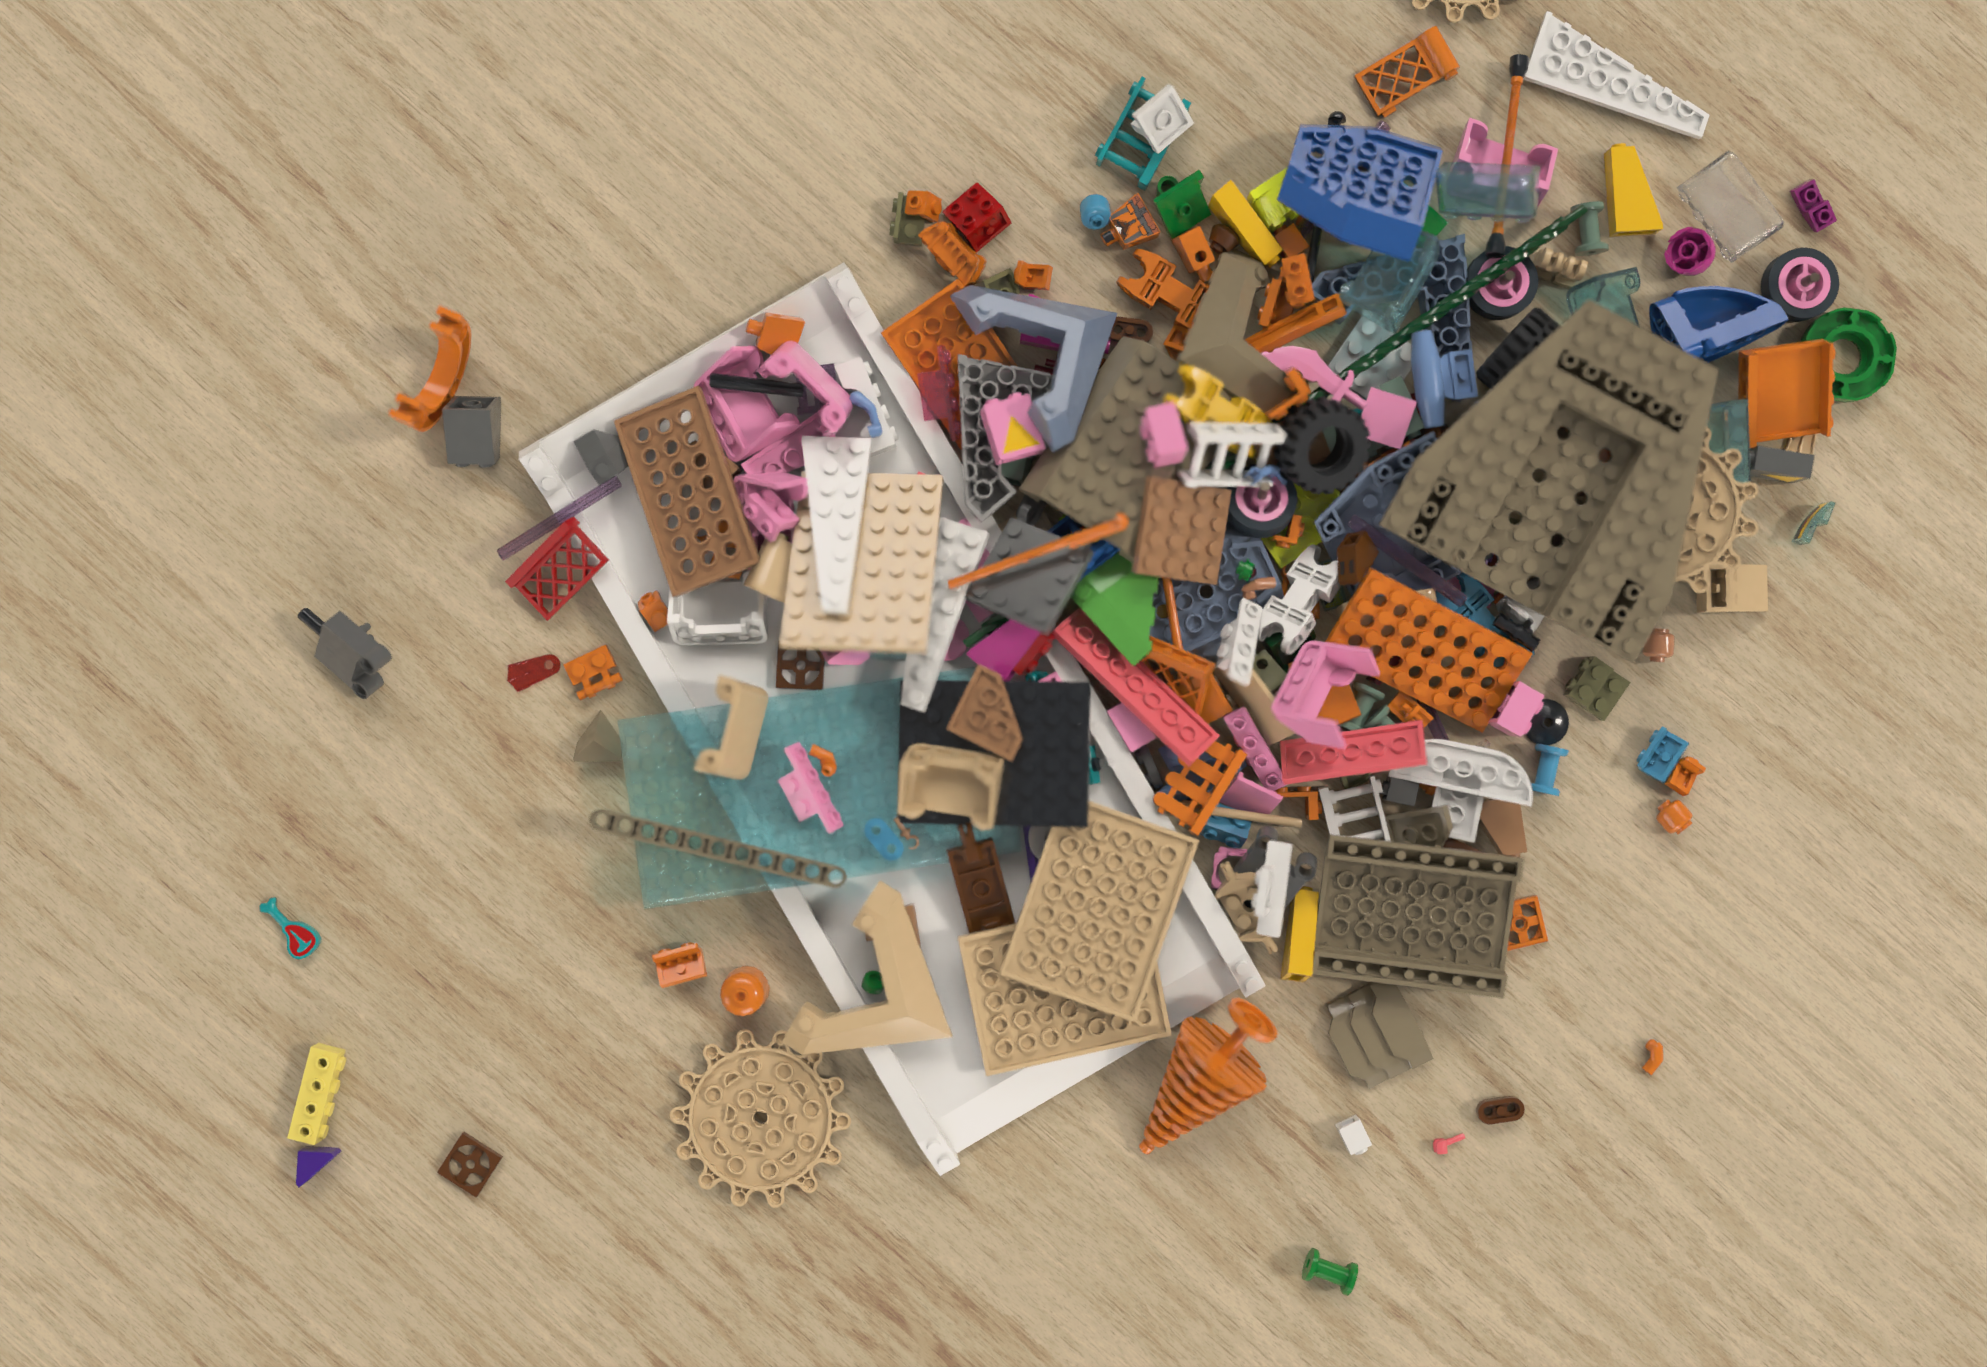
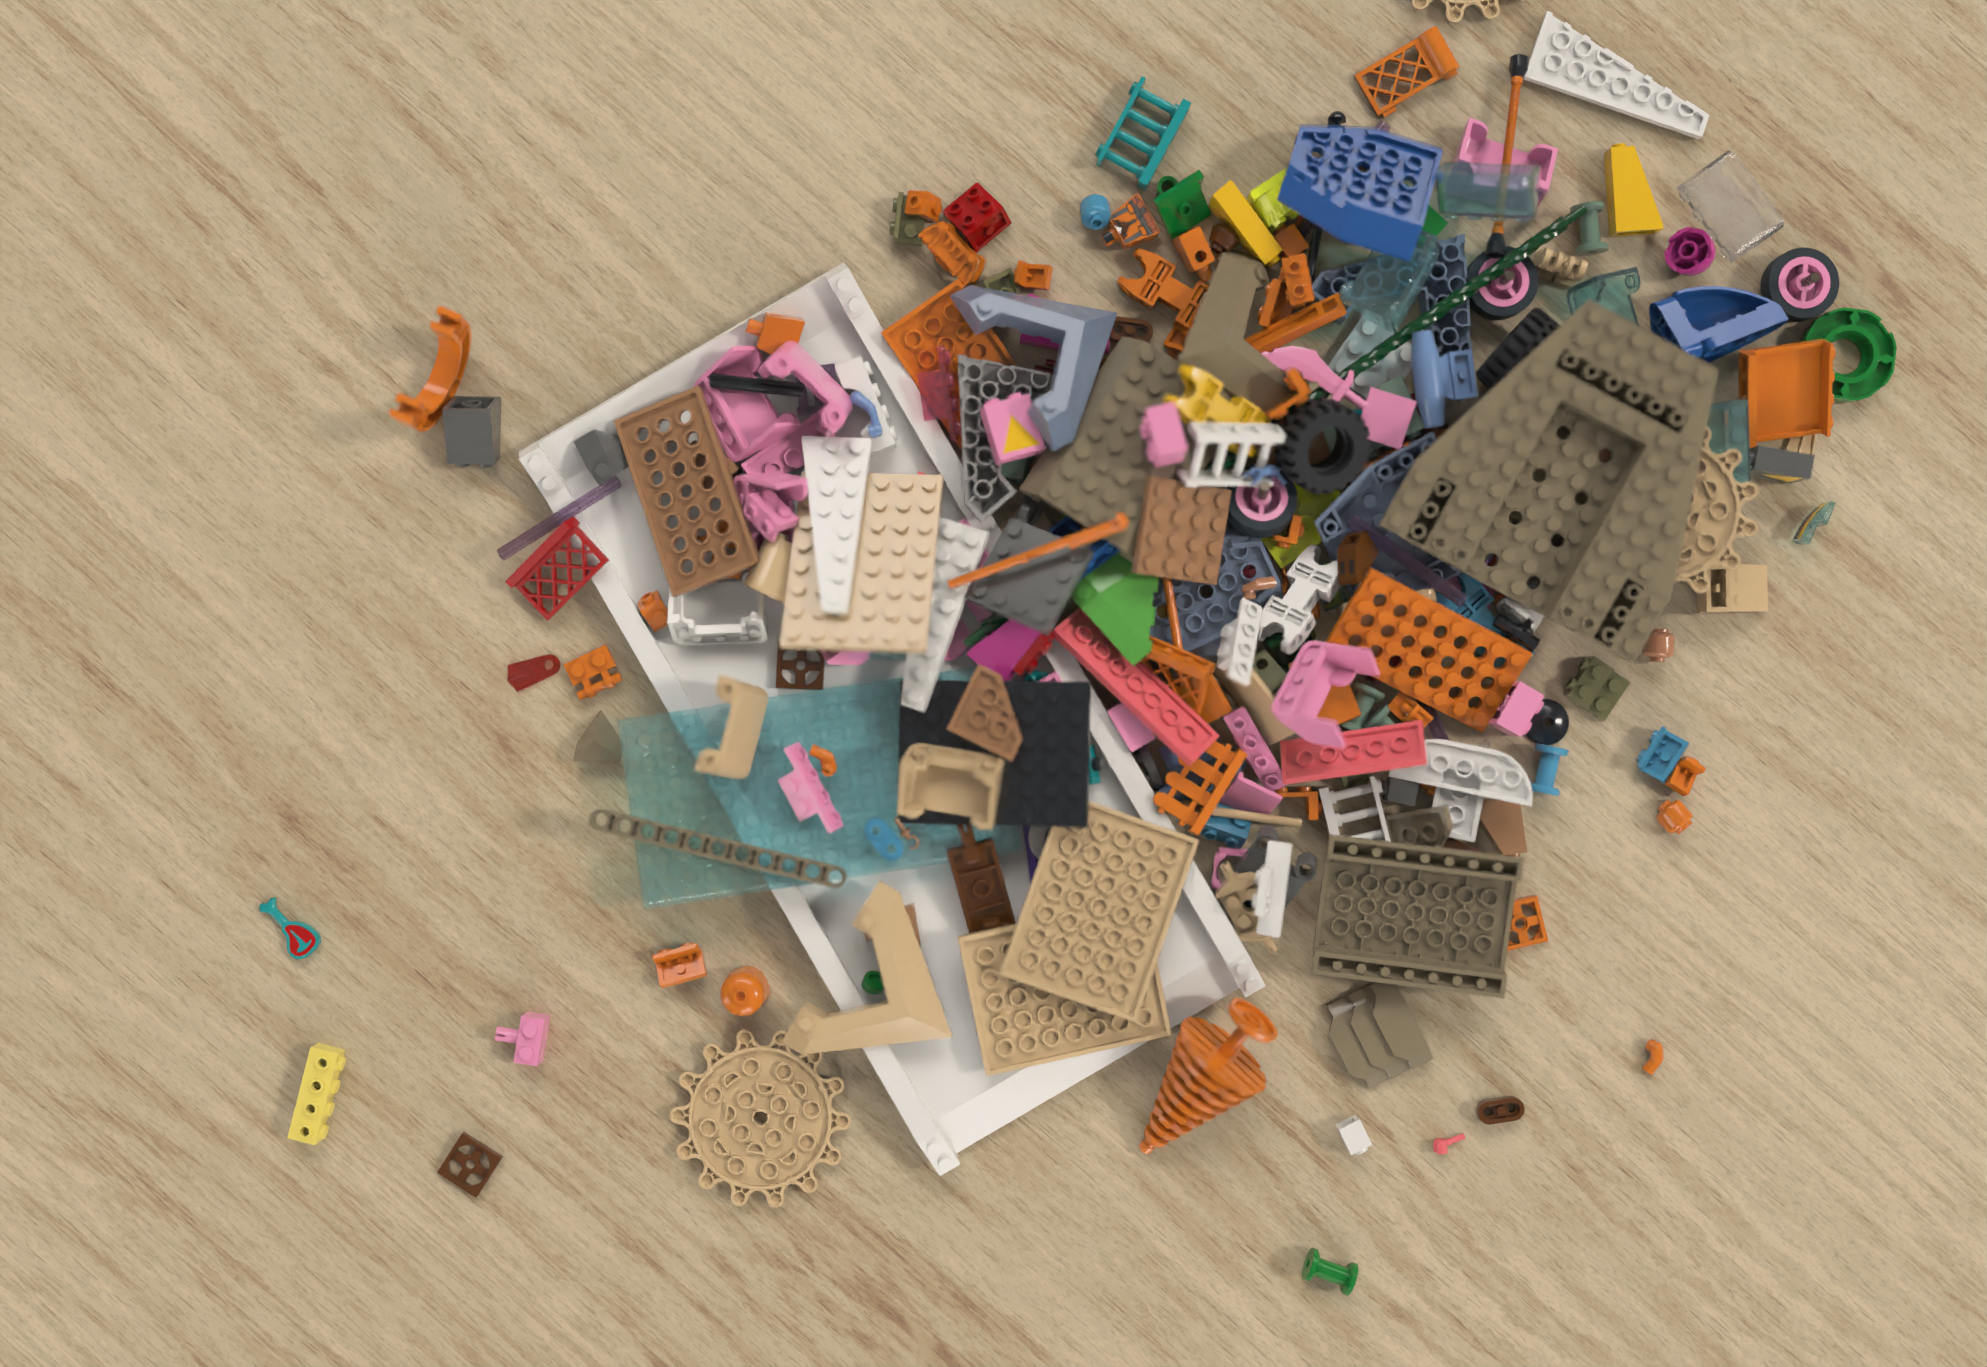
(312, 1160): dark purple slope -> none
(348, 651): dark grey piece -> none
(528, 1039): none -> bright pink brick
(1162, 119): white bracket -> none
(1245, 570): green plate -> none
(1300, 936): yellow slope -> none
(1811, 205): magenta slope -> none

